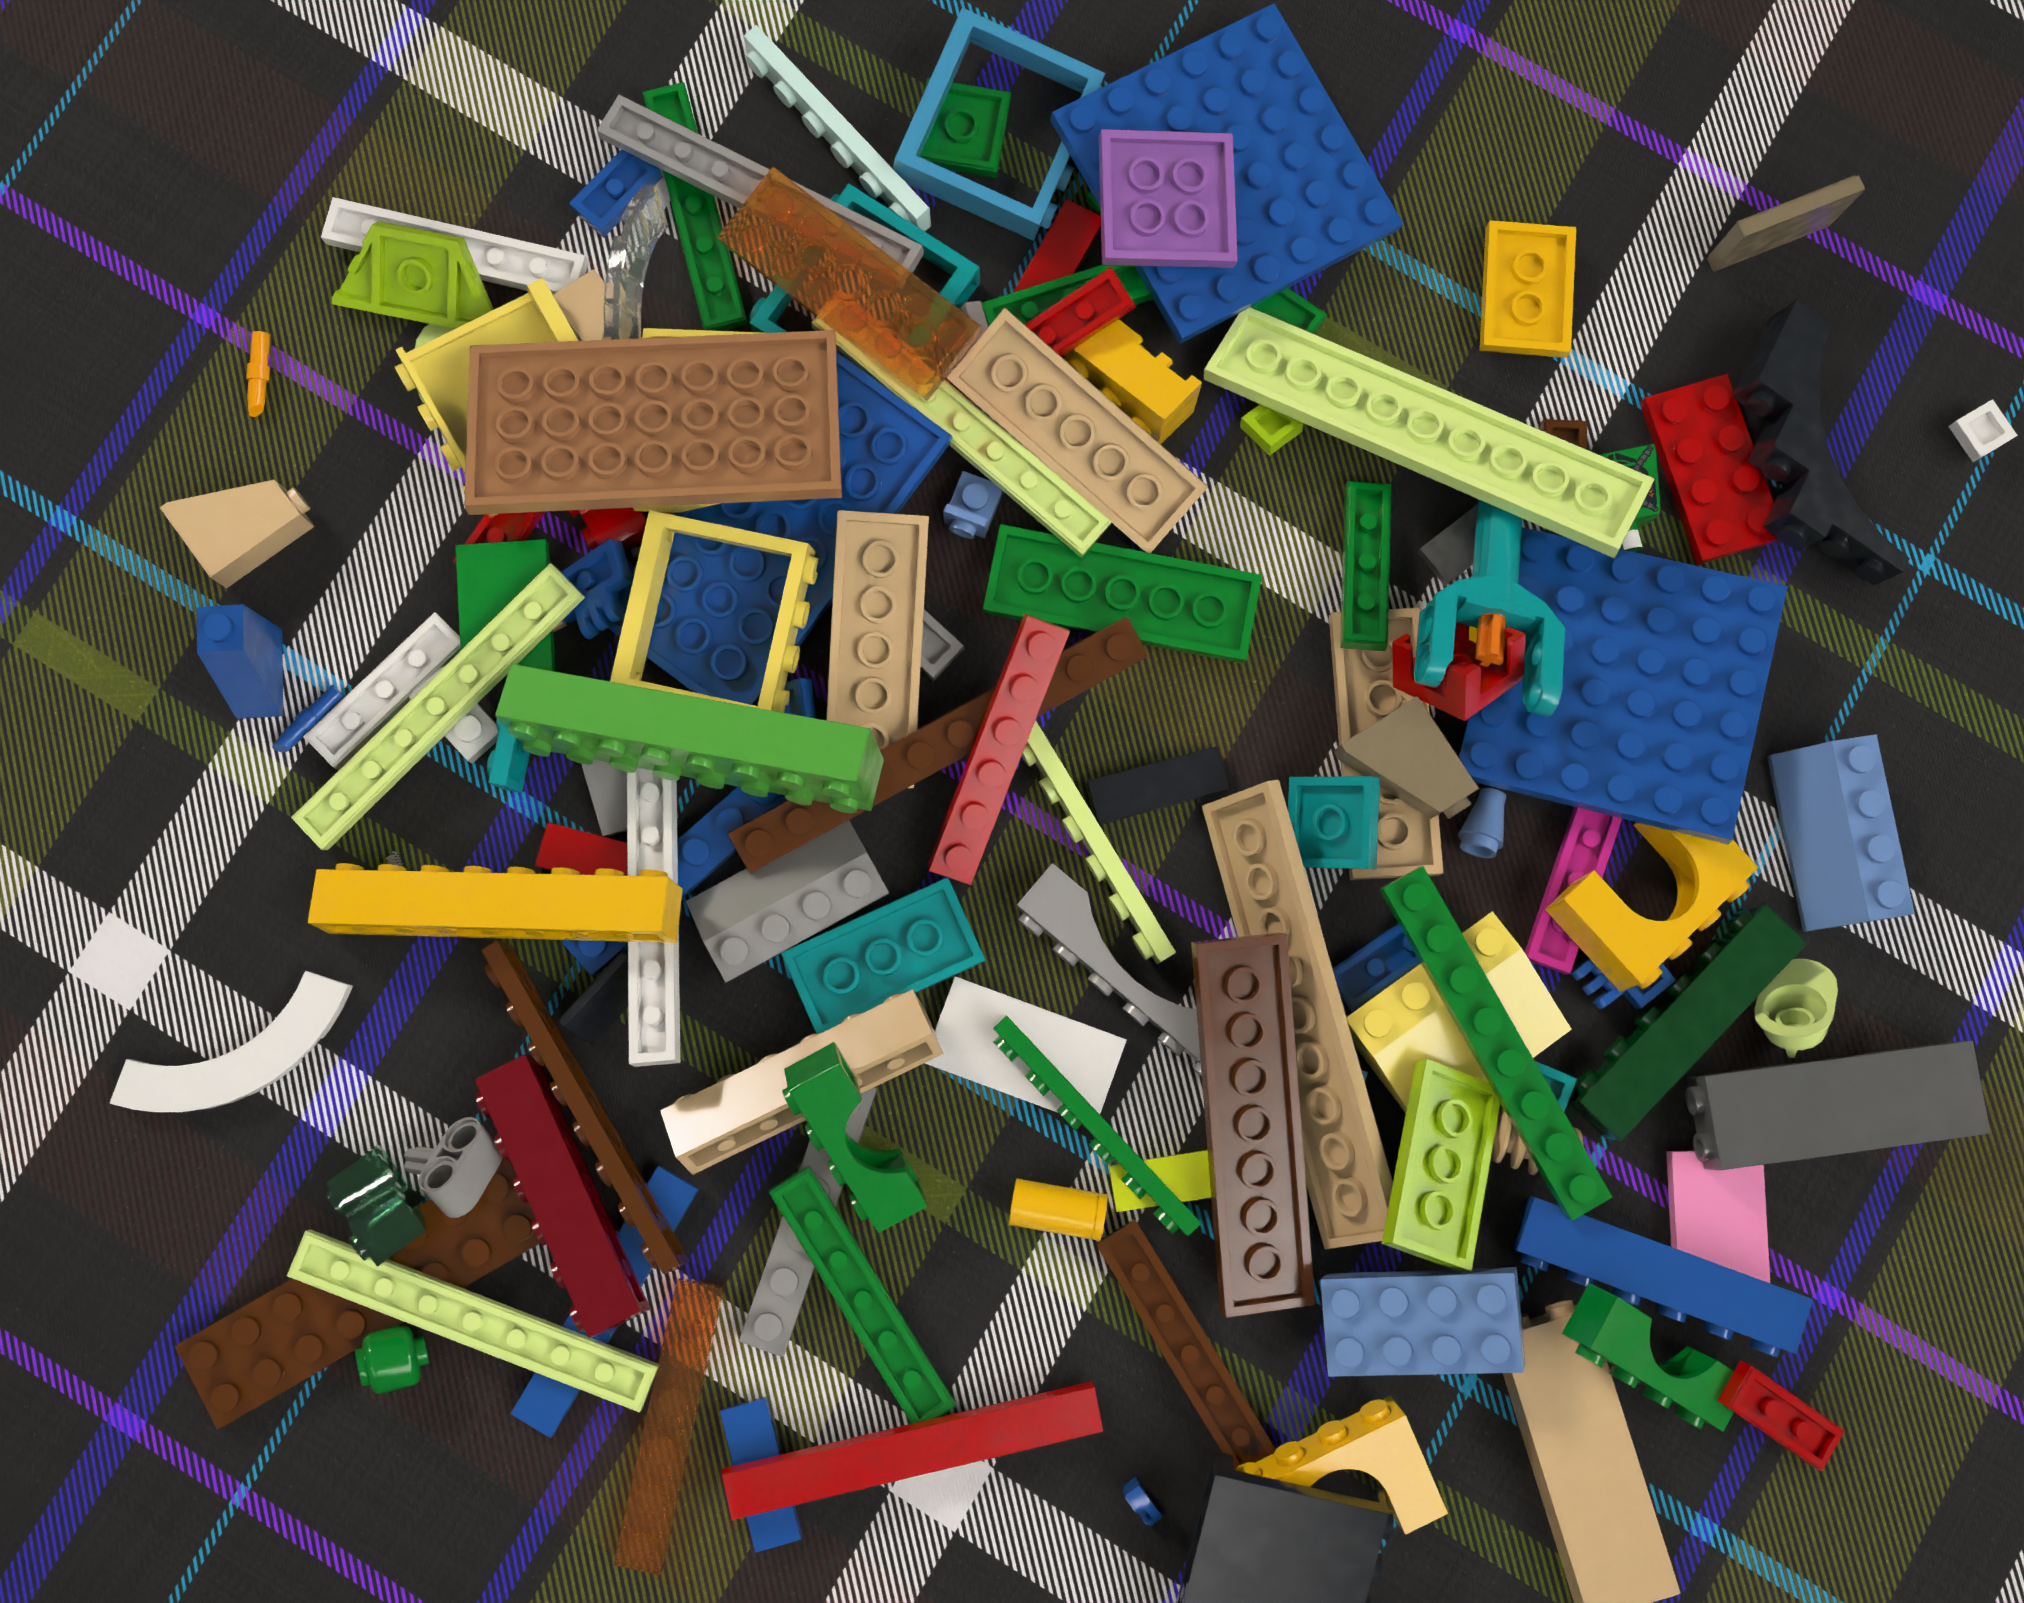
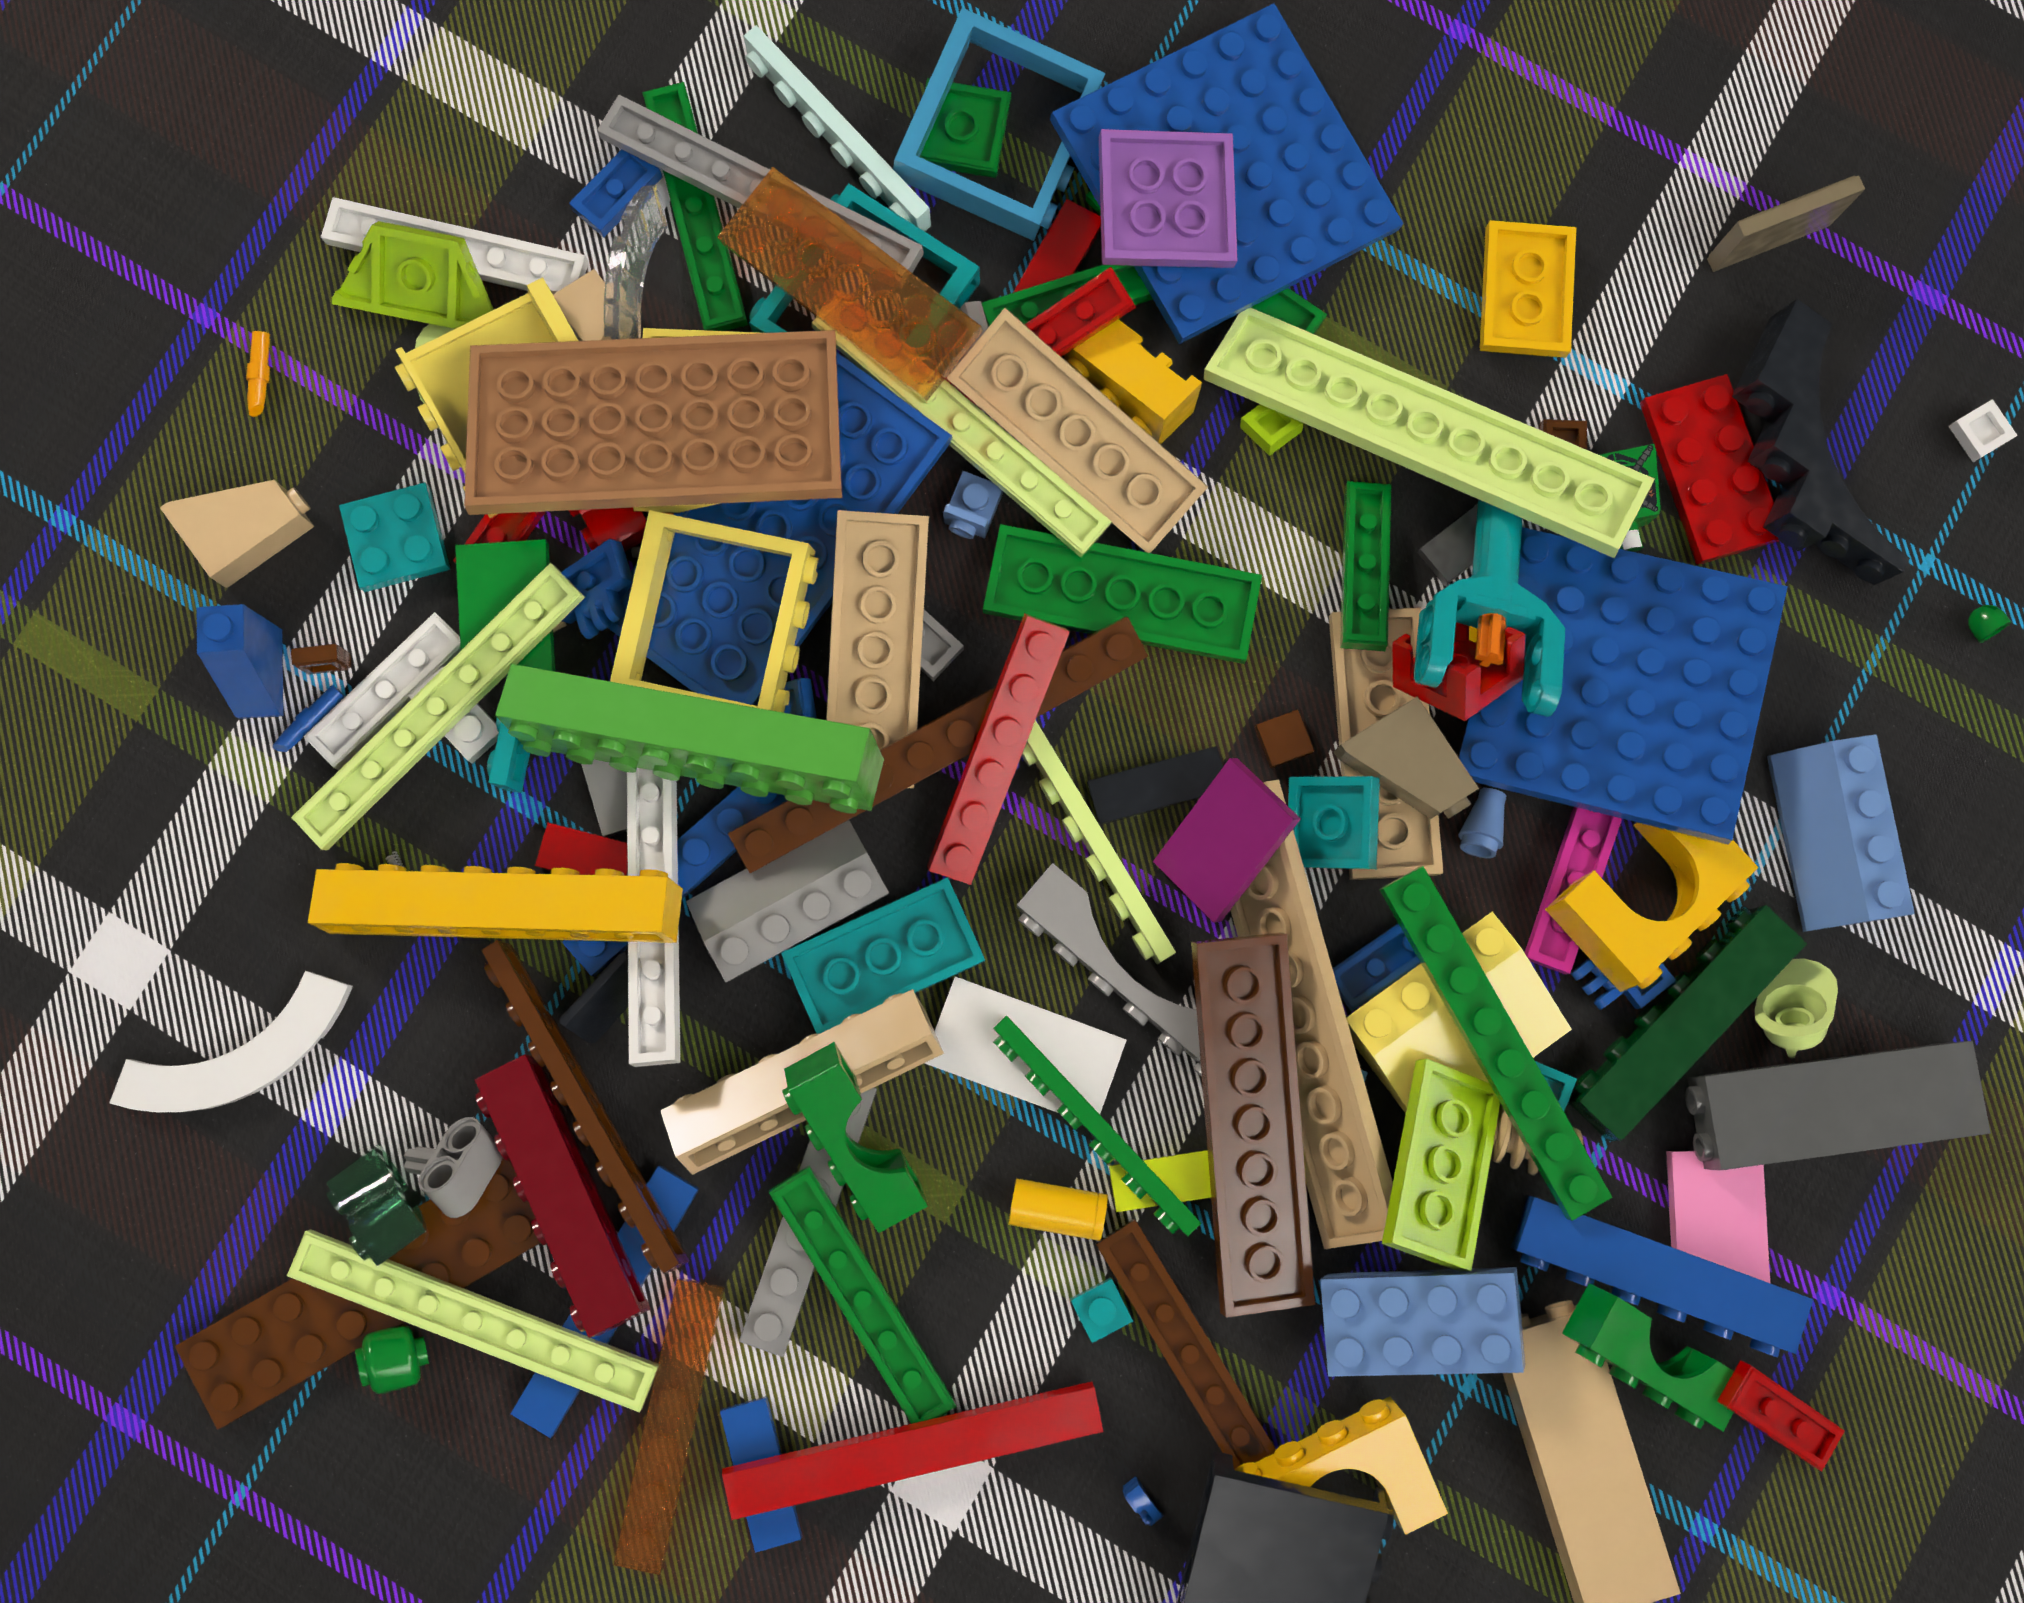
(321, 659): none -> reddish brown tile
(394, 537): none -> teal plate
(1101, 1310): none -> teal plate
(1226, 840): none -> magenta tile
(1284, 739): none -> reddish brown tile
(1987, 622): none -> green hinge

